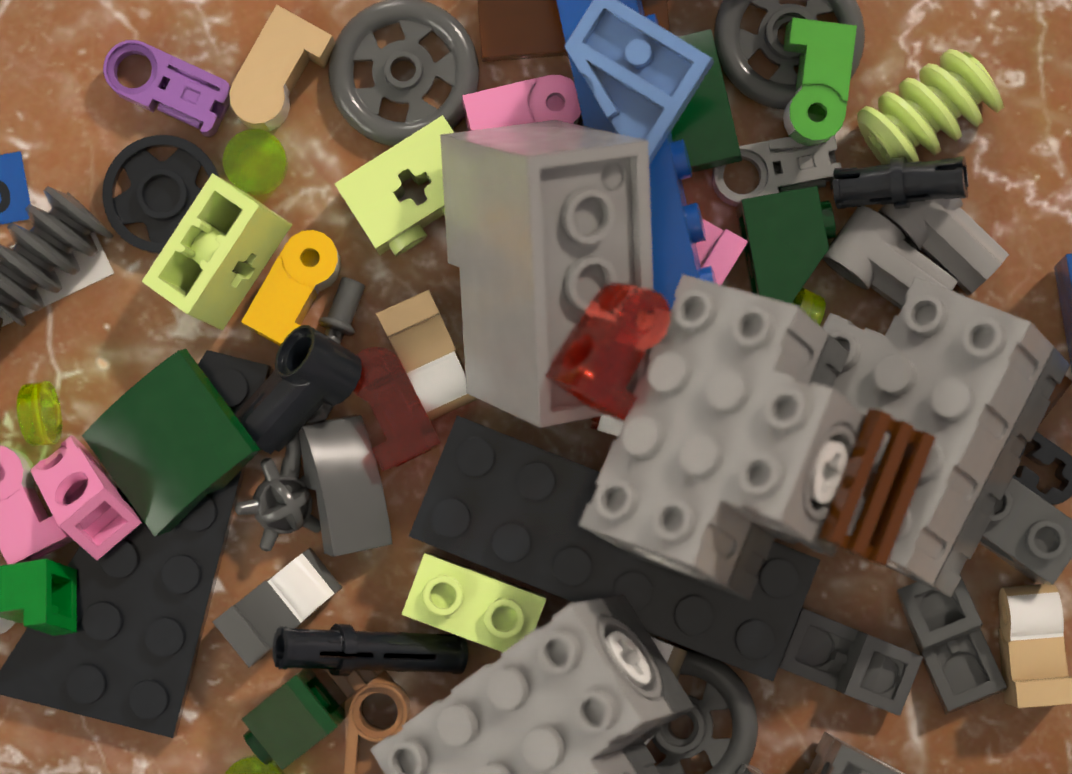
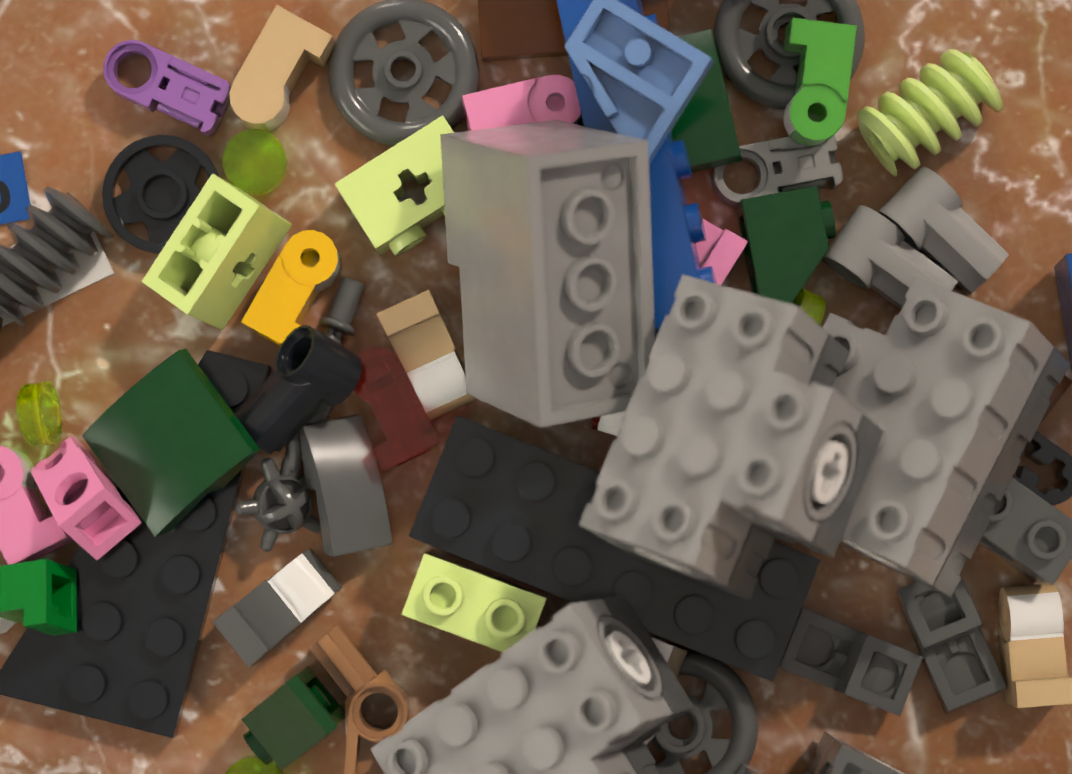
(348, 650): black pin -> none
(610, 347): clear red leg -> none
(886, 492): reddish brown tile -> none
(900, 183): black pin -> none

